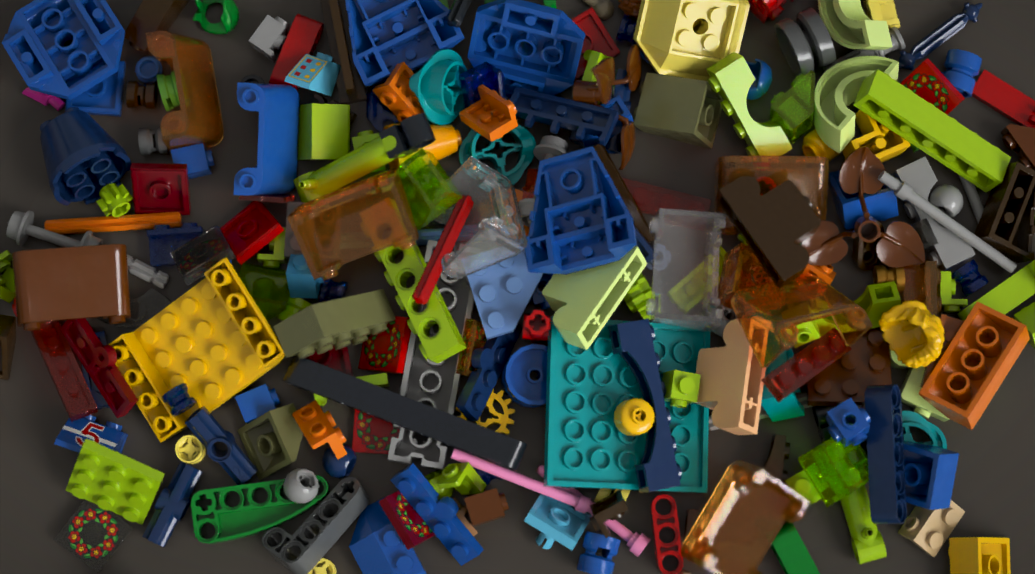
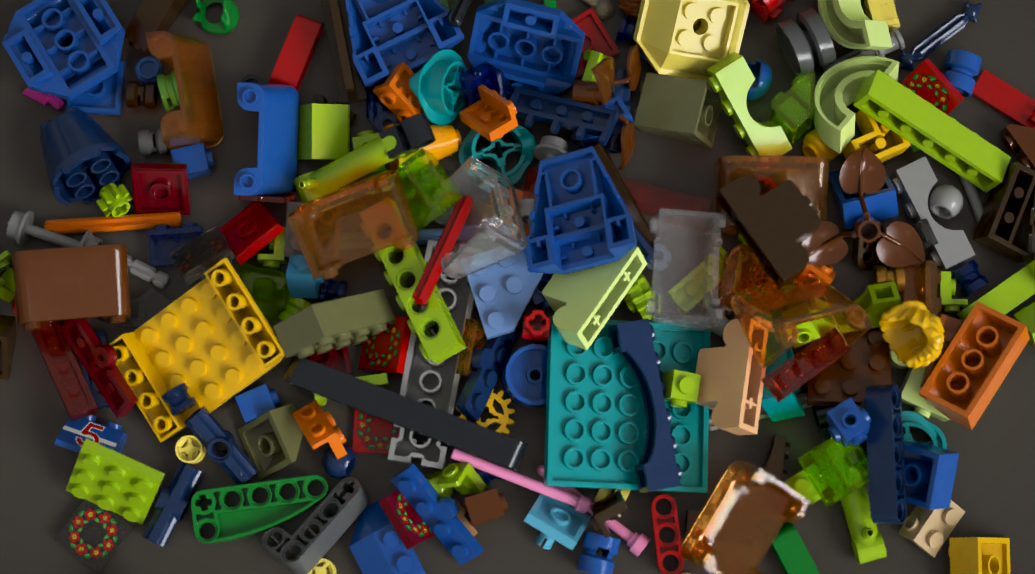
(269, 36): light grey brick -> none
(301, 485): light grey piece -> none
(315, 73): medium azure slope -> none
(634, 417): yellow head -> none
(905, 192): light grey bar -> none

